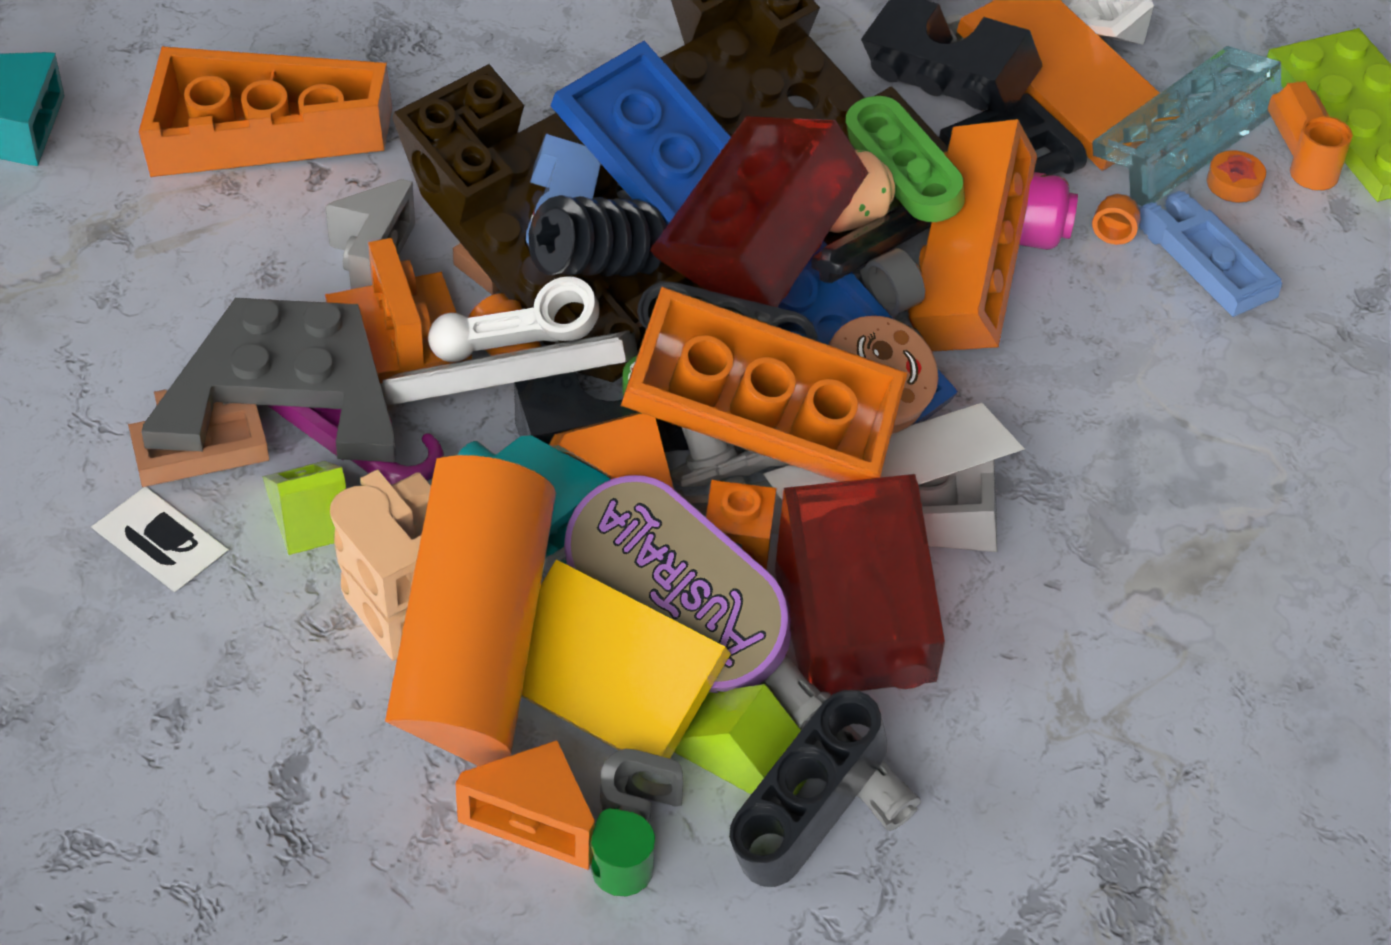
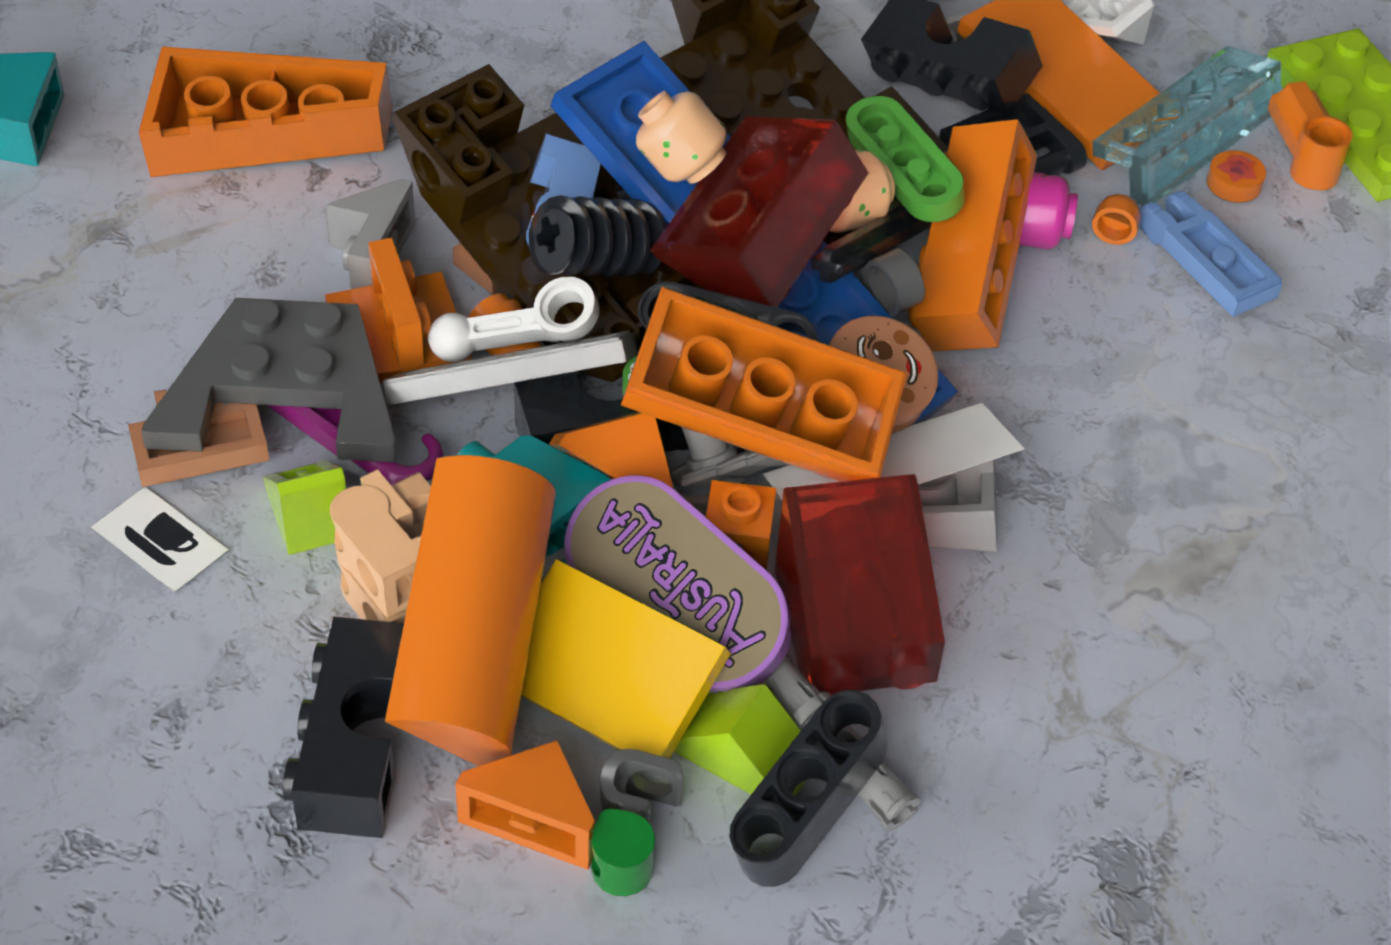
(341, 776): none -> black arch
(681, 137): none -> light nougat head

